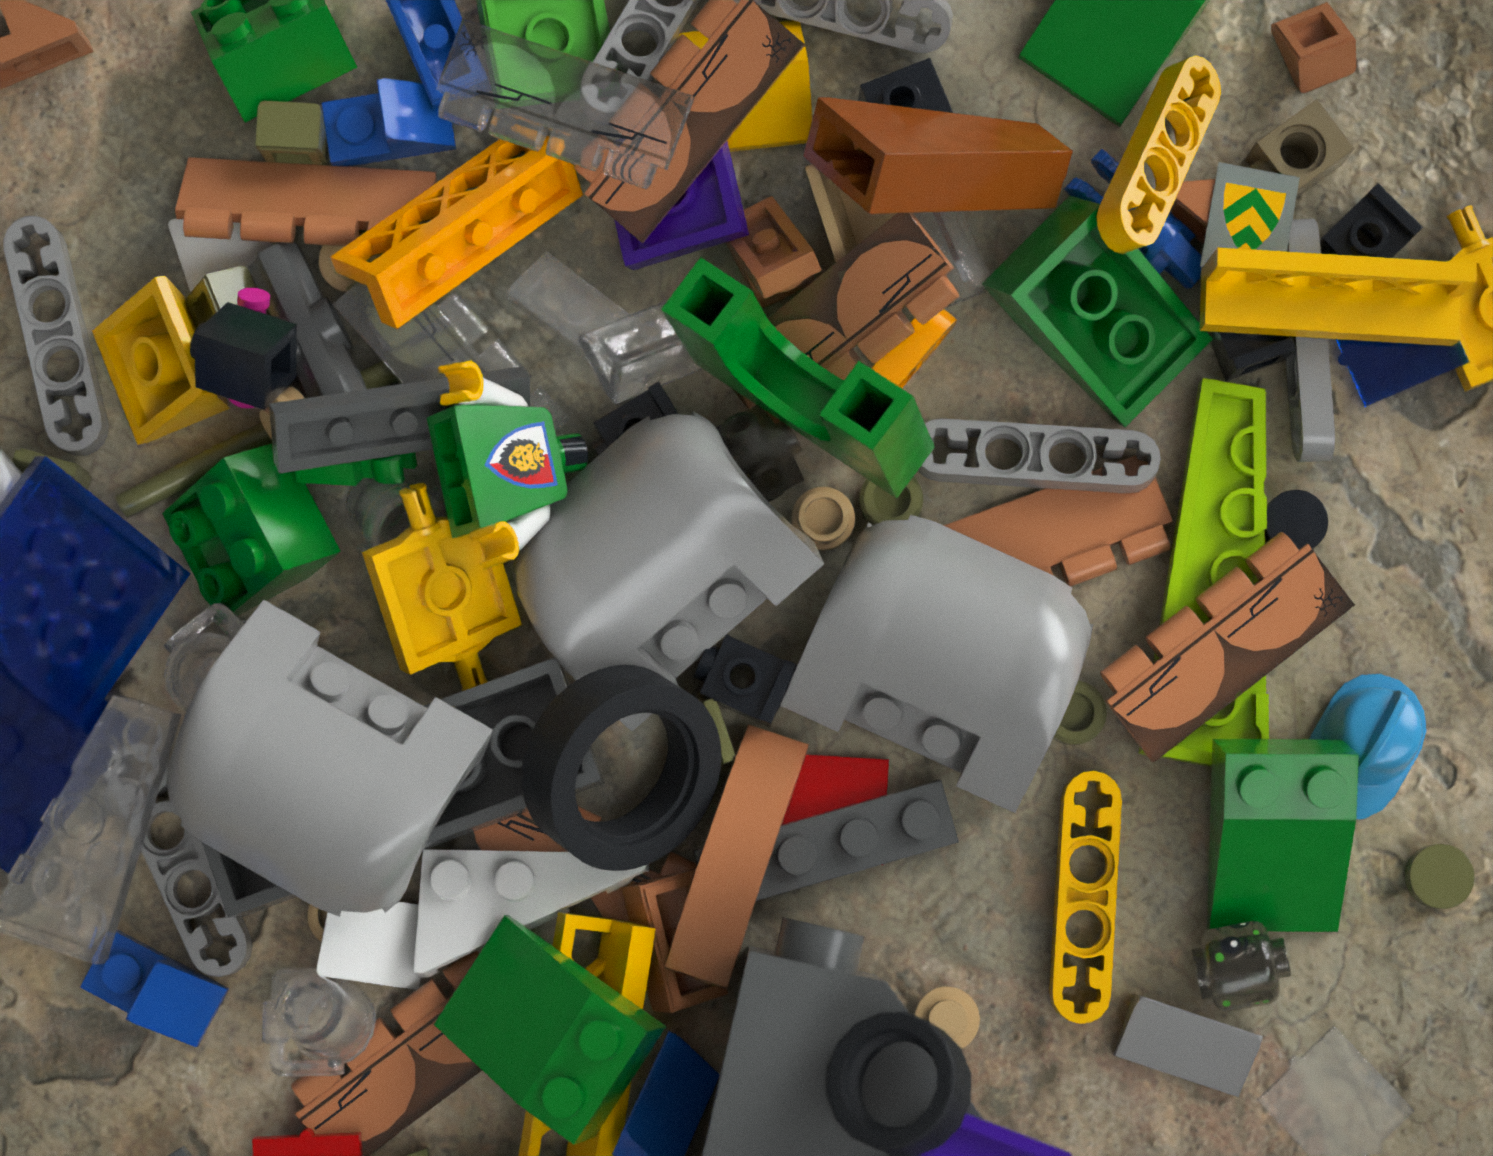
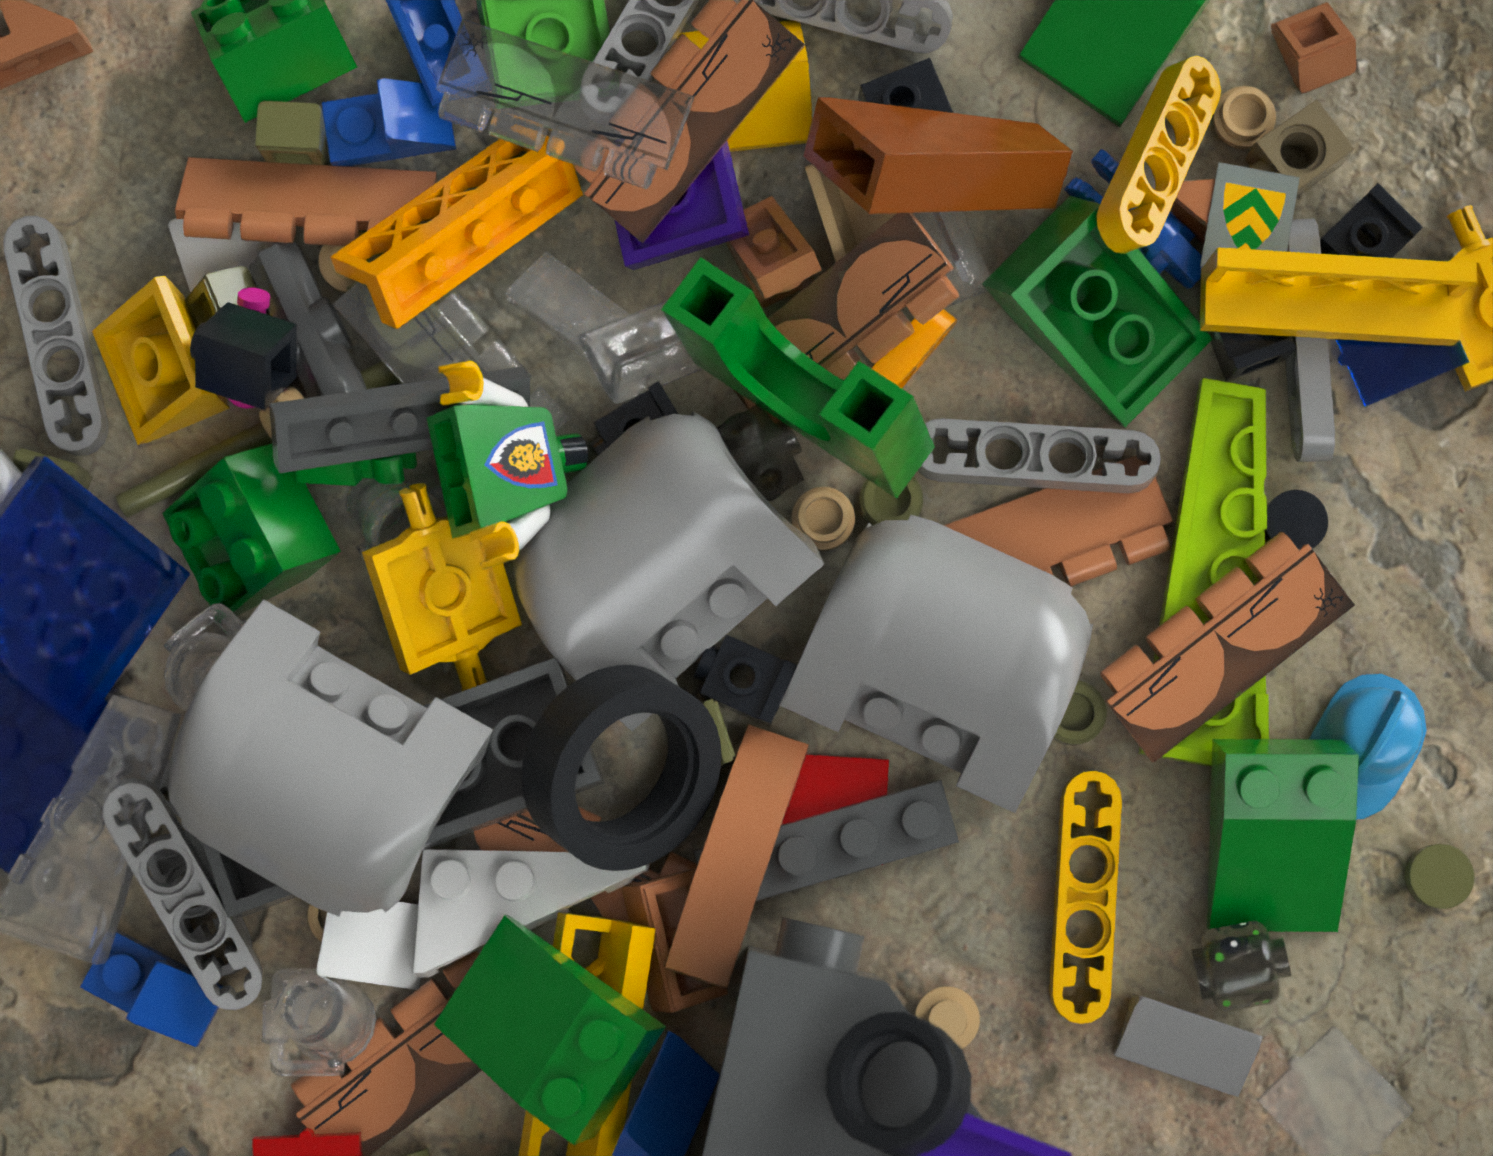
(175, 898): none -> light grey beam
(1243, 117): none -> tan plate

